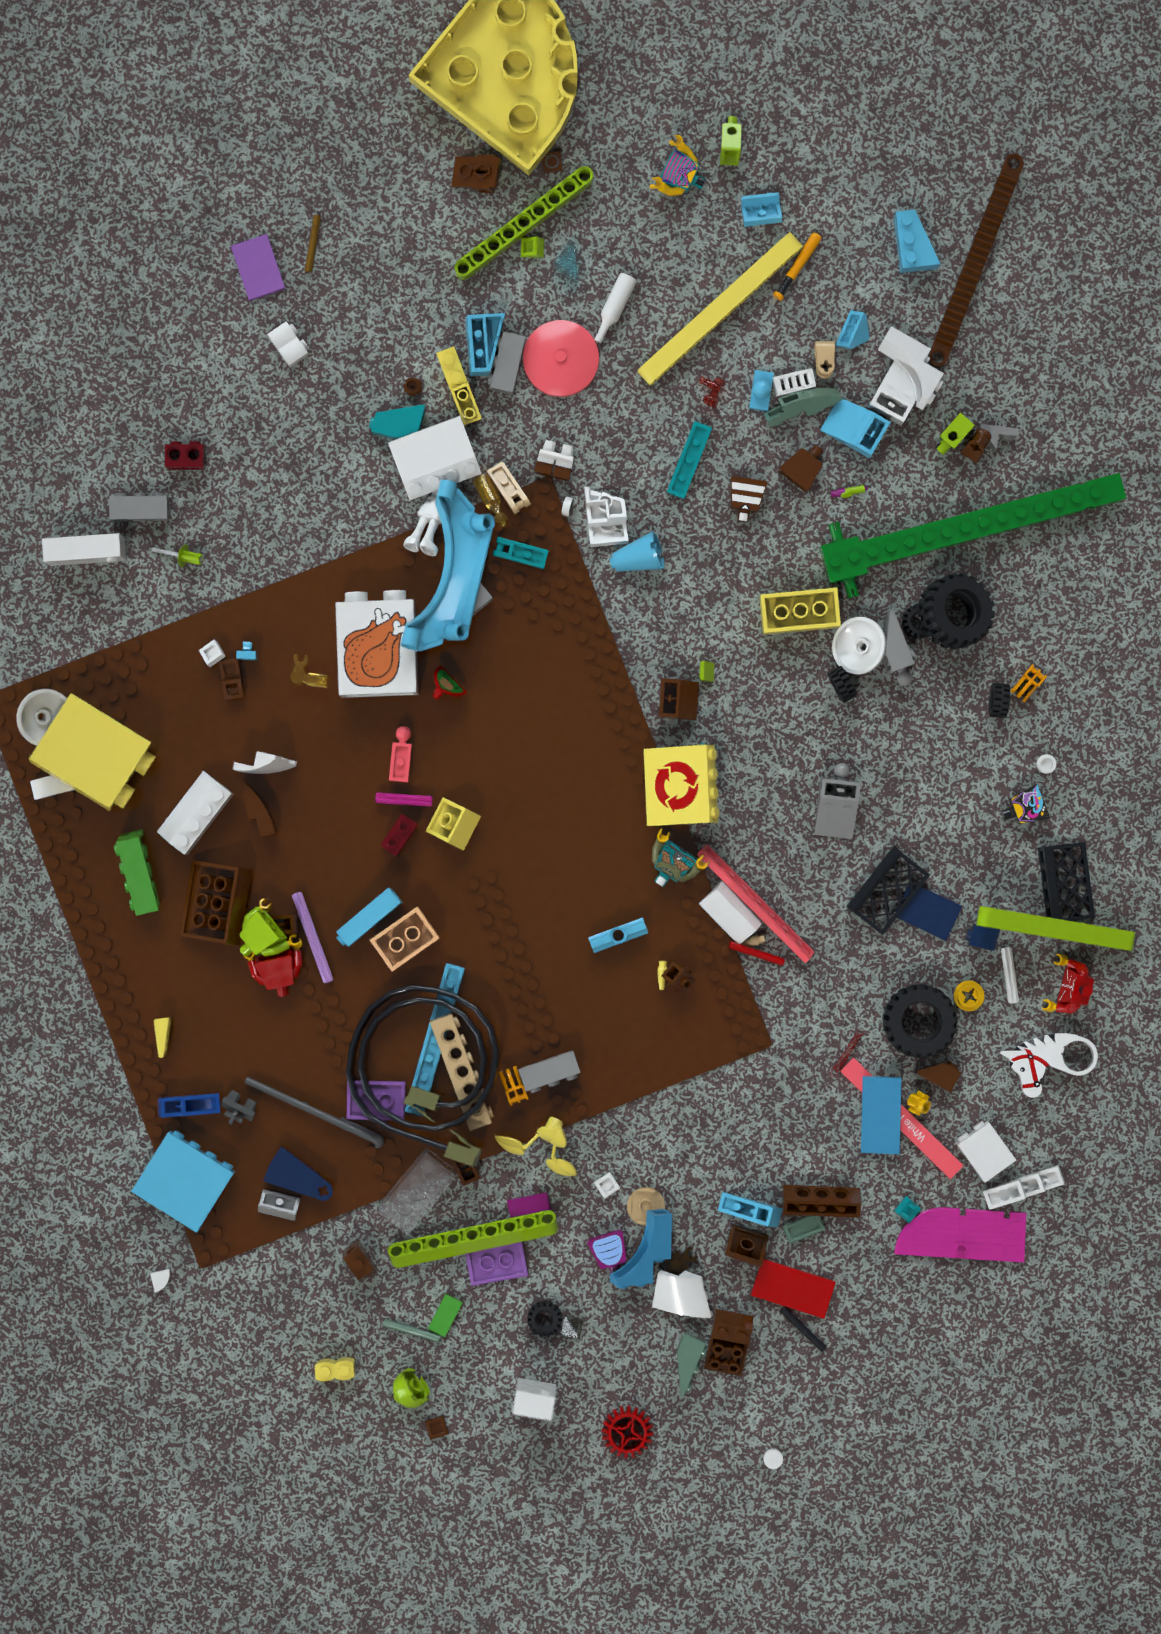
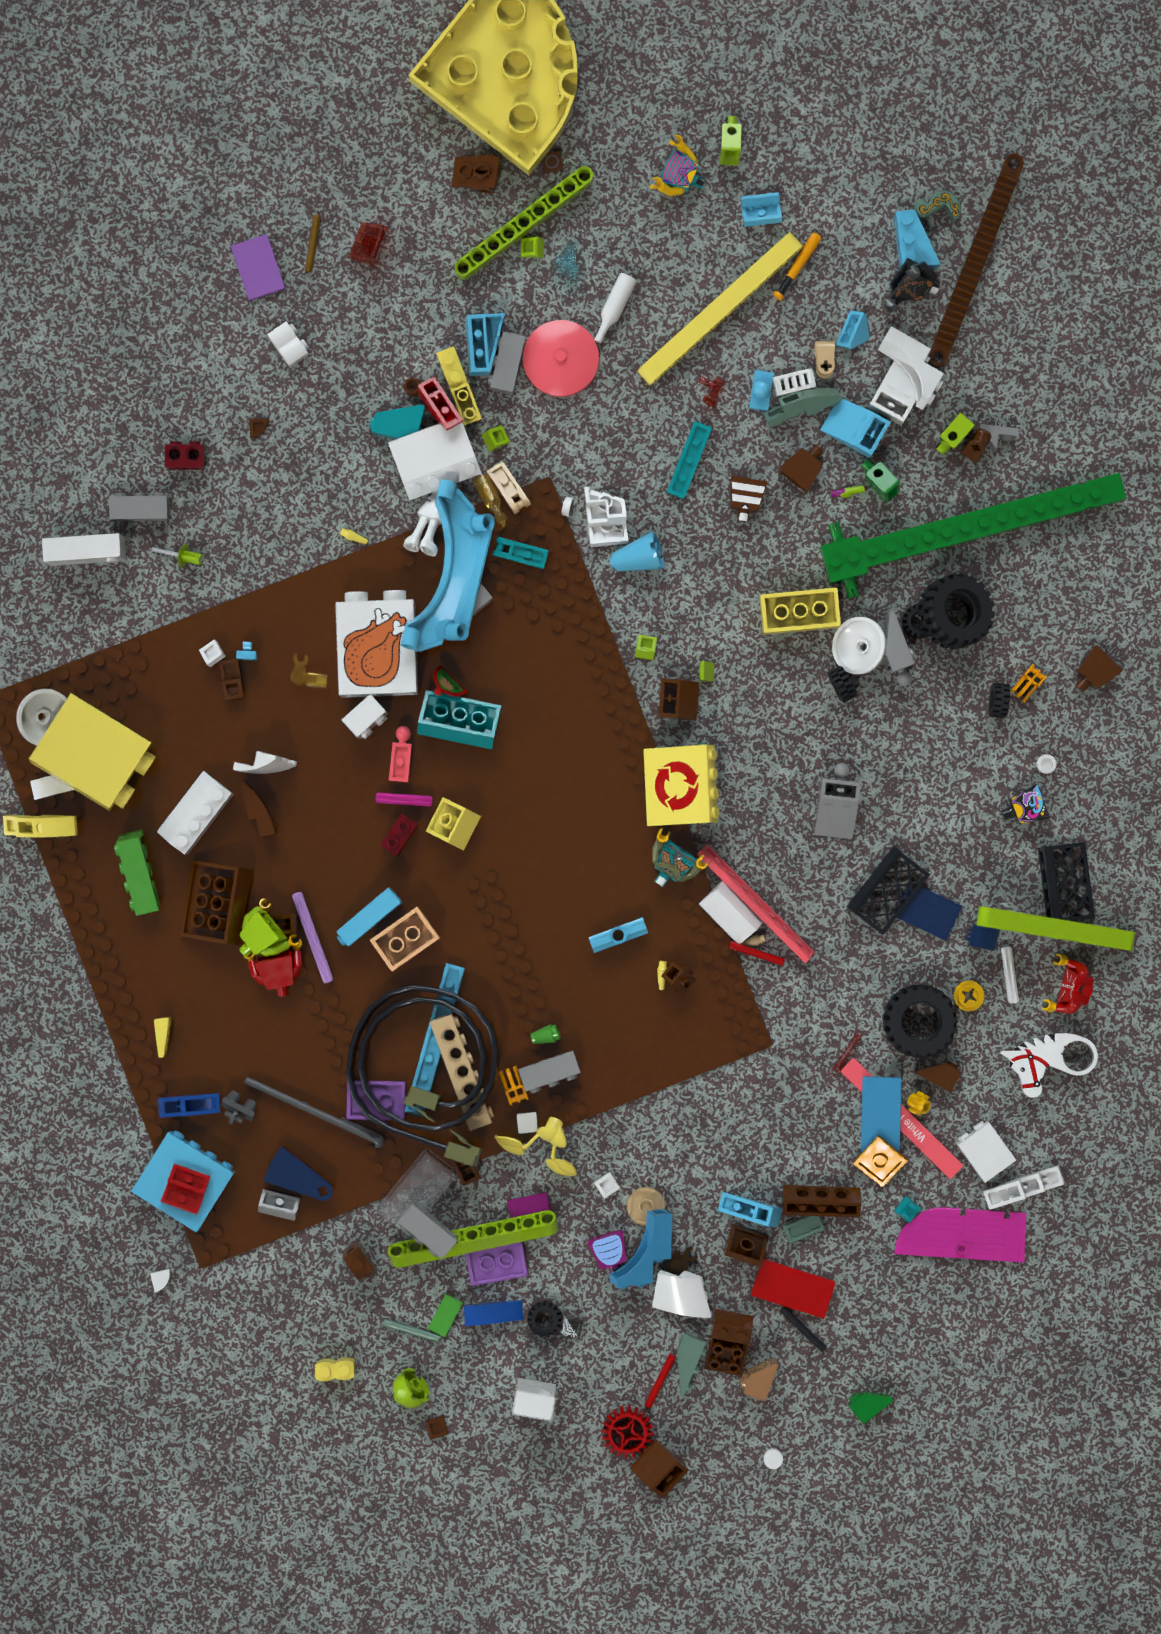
(40, 825): none -> light yellow slope
(185, 1189): none -> red slope
(258, 426): none -> reddish brown tile
(353, 536): none -> light yellow piece
(365, 717): none -> white brick
(369, 243): none -> clear red slope
(427, 1229): none -> light grey brick
(439, 404): none -> red slope
(458, 719): none -> teal slope
(493, 1312): none -> blue slope
(495, 438): none -> lime slope
(527, 1122): none -> white slope
(547, 1034): none -> bright green cone
(563, 461): hips -> none
(646, 647): none -> lime slope
(659, 1468): none -> reddish brown slope
(660, 1380): none -> red bar
(759, 1379): none -> medium nougat slope
(868, 1404): none -> green slope
(880, 1160): none -> tile
(886, 485): none -> green torso
(911, 283): none -> torso
(938, 201): none -> sand green animal
(1096, 670): none -> reddish brown torso

